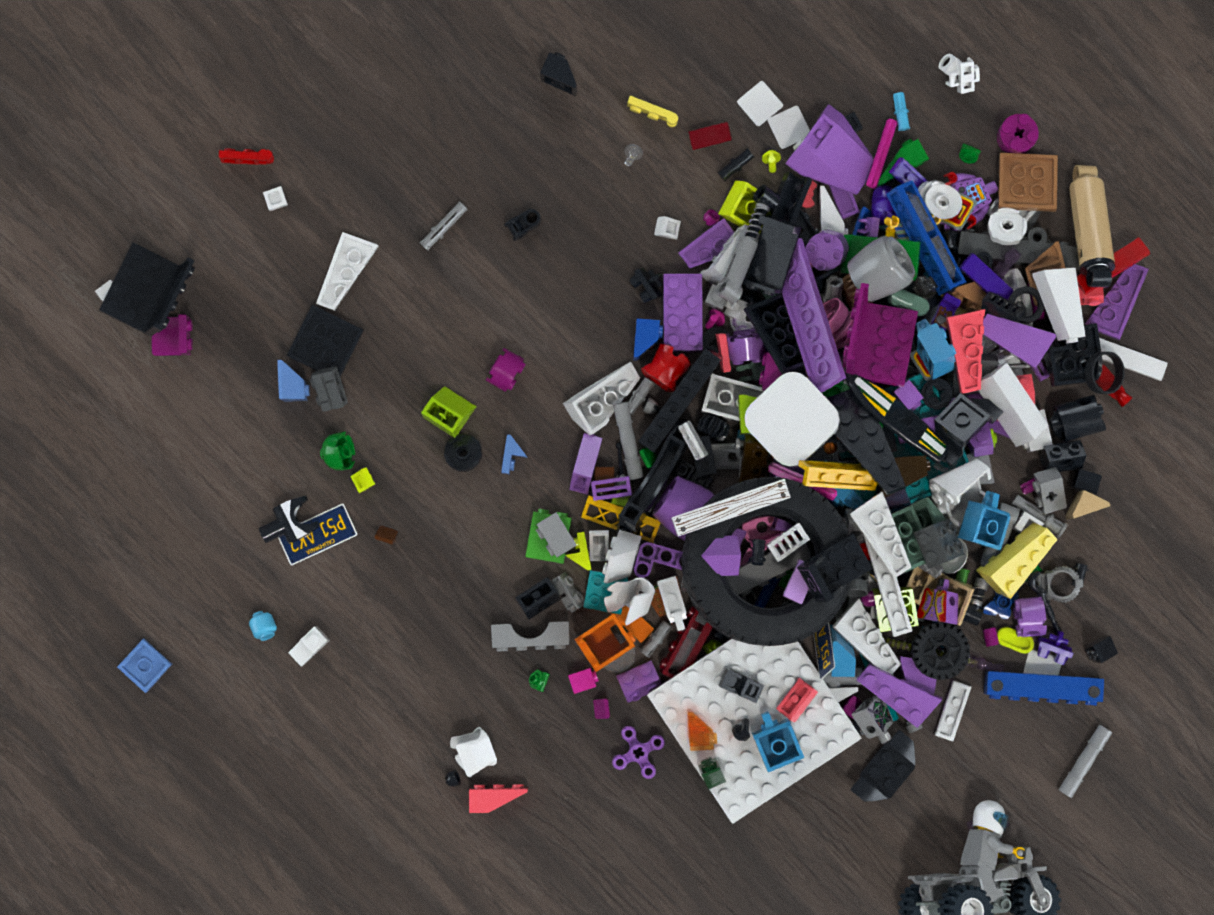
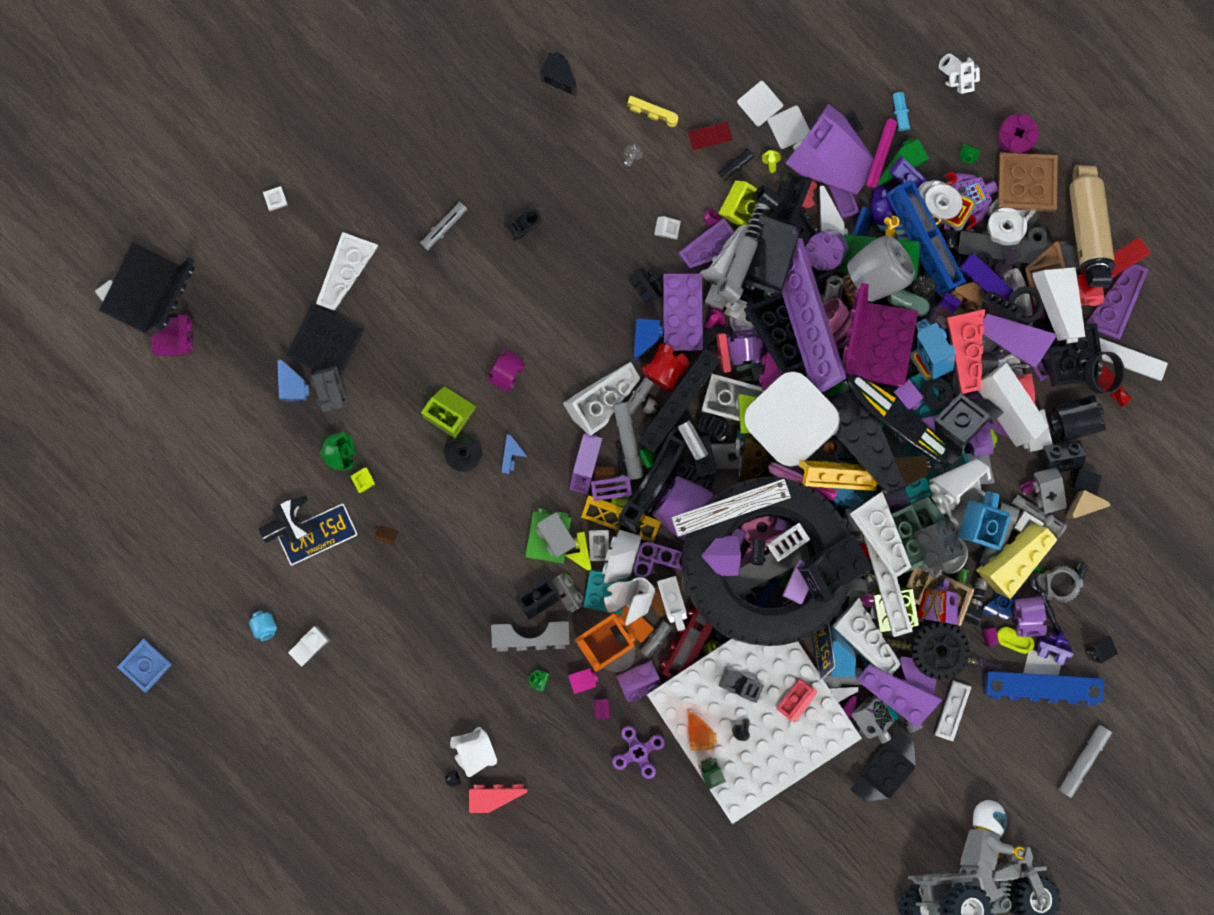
(246, 156): red hinge -> none
(777, 743): dark azure hinge -> none
(871, 226): medium lavender tile -> none

